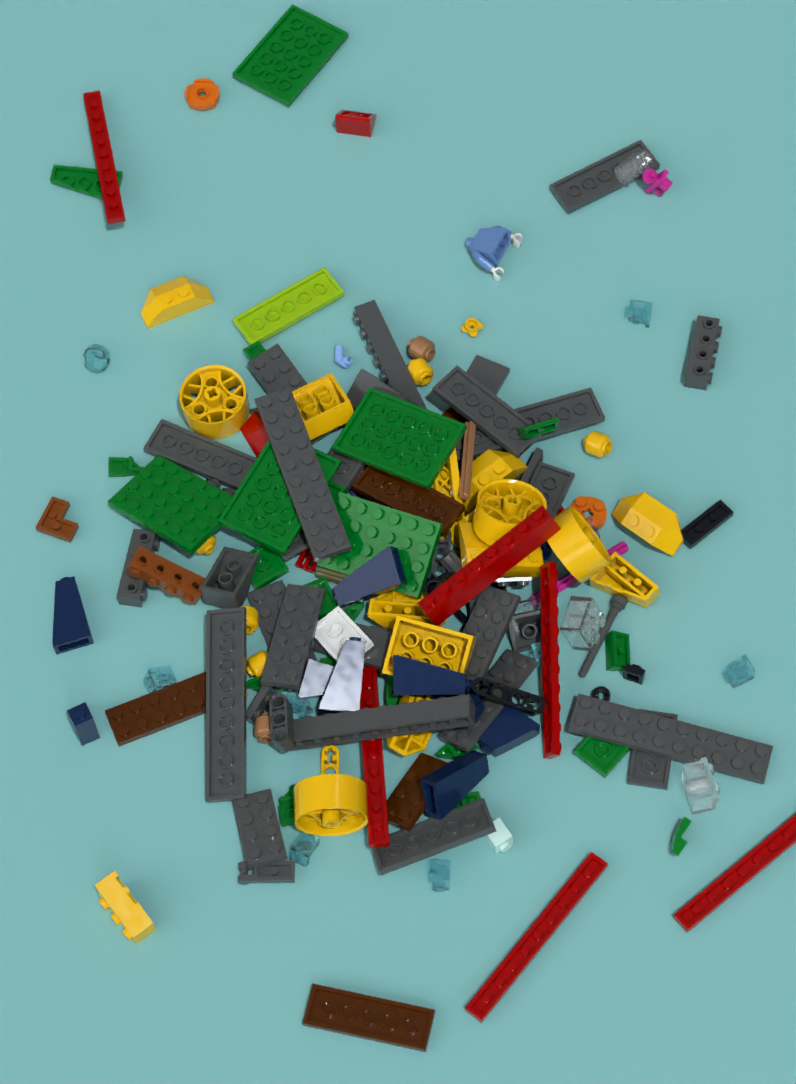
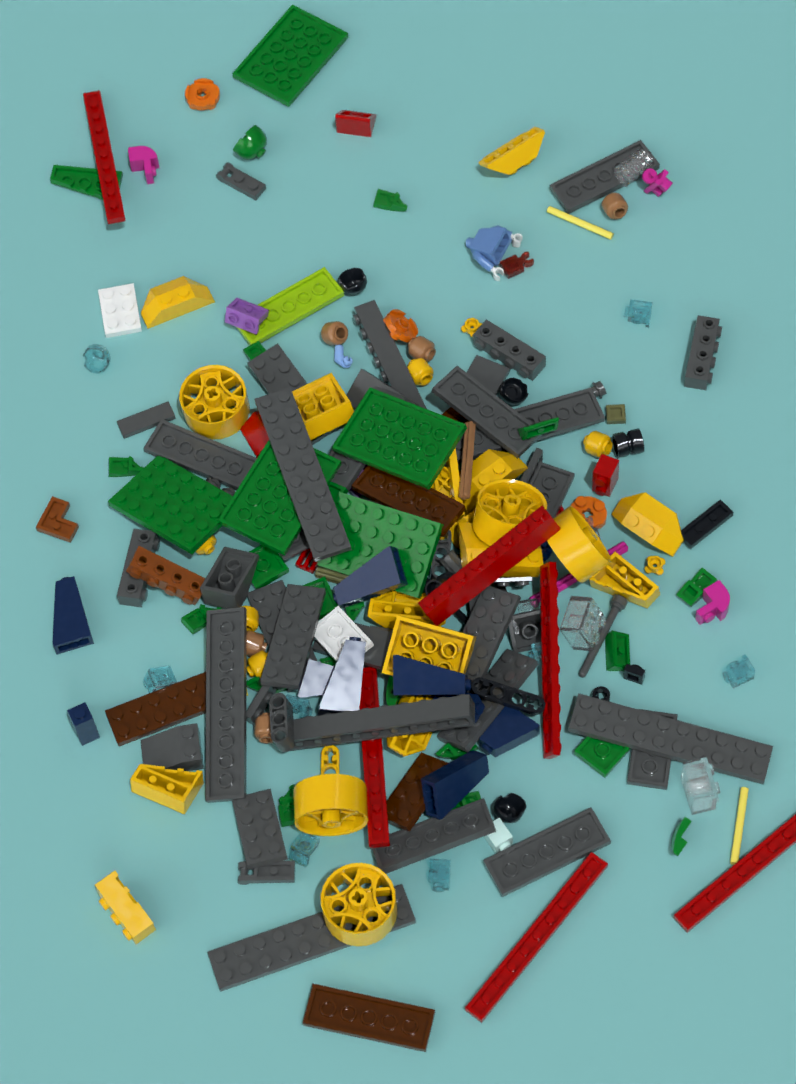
(119, 310): none -> white plate
(142, 159): none -> dark pink brick
(145, 419): none -> dark grey tile
(167, 786): none -> yellow wedge
(174, 748): none -> dark grey slope
(196, 619): none -> green slope
(241, 181): none -> dark grey plate
(245, 315): none -> medium lavender bracket
(252, 144): none -> green cylinder
(254, 643): none -> medium nougat head
(290, 945): none -> dark grey plate
(334, 333): none -> medium nougat head
(352, 280): none -> black hair
(358, 904): none -> yellow wheel
(389, 201): none -> green slope
(400, 326): none -> orange plate
(509, 350): none -> dark grey brick
(509, 808): none -> black hair
(513, 265): none -> clear red plate
(513, 391): none -> black hair
(515, 153): none -> yellow wedge
(546, 852): none -> dark grey plate
(579, 222): none -> light yellow bar
(598, 389): none -> dark grey plate
(605, 475): none -> red brick
(615, 206): none -> medium nougat head
(616, 414): none -> olive tile
(625, 443): none -> black wheel
(651, 560): none -> yellow plate
(693, 589): none -> green slope
(717, 603): none -> dark pink brick
(739, 825): none -> light yellow bar

